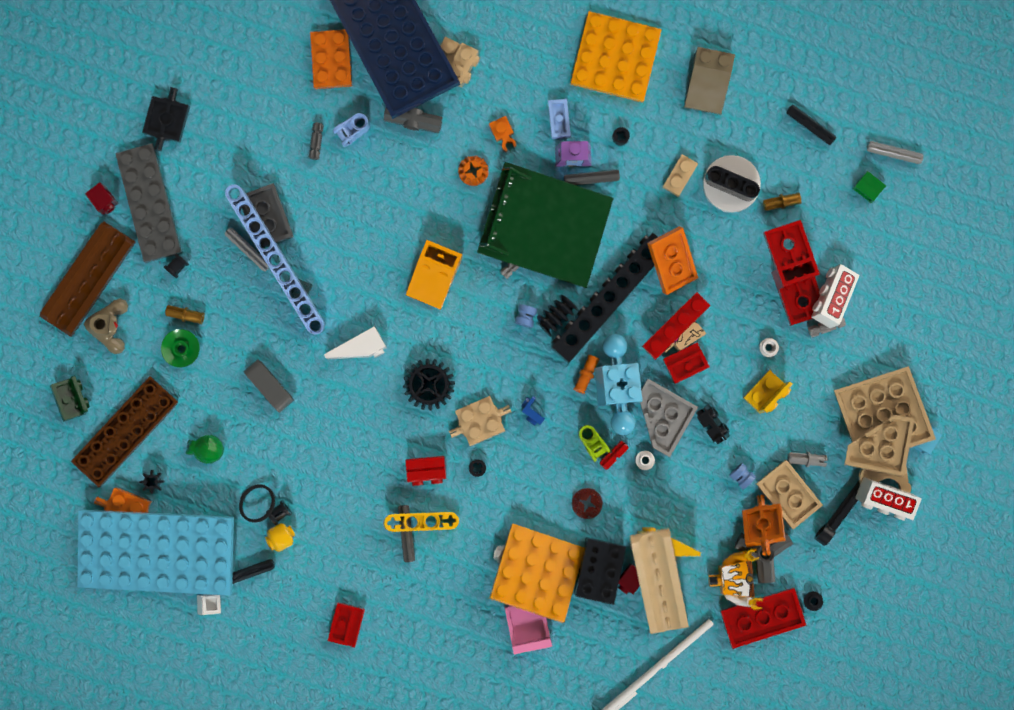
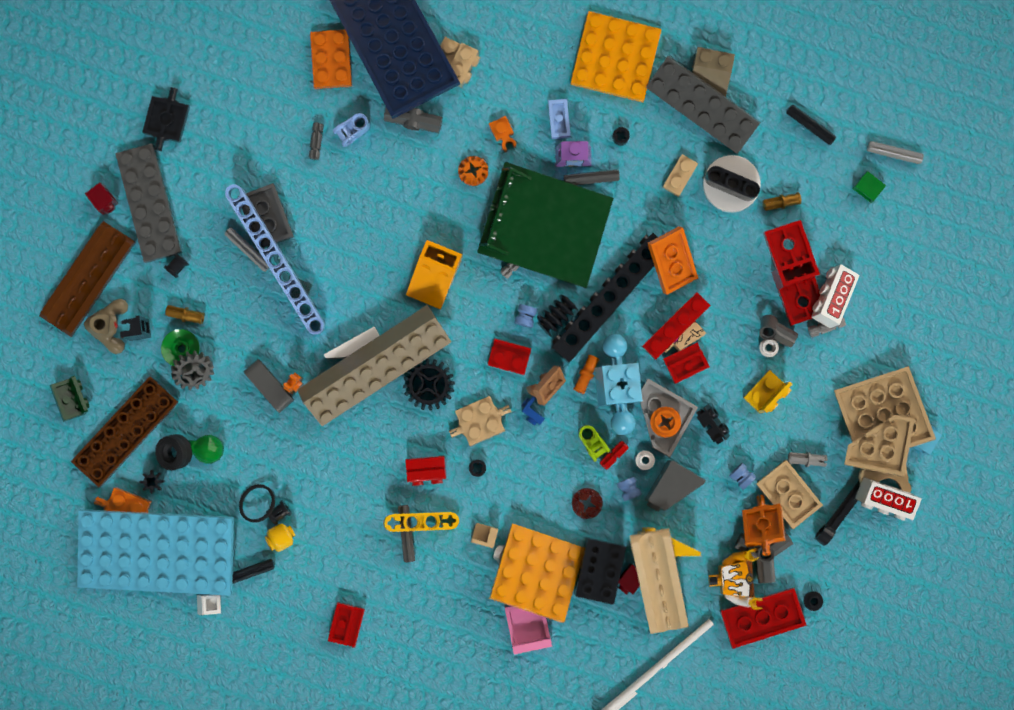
(138, 329): none -> black hinge
(164, 454): none -> black tyre
(192, 370): none -> dark grey gear
(293, 383): none -> orange plate
(374, 366): none -> dark tan brick
(484, 535): none -> tan panel
(509, 357): none -> red plate
(548, 386): none -> medium nougat tile
(629, 488): none -> medium blue wheel
(672, 486): none -> dark grey slope
(674, 424): none -> orange gear
(703, 104): none -> dark grey plate
(773, 330): none -> dark grey piece

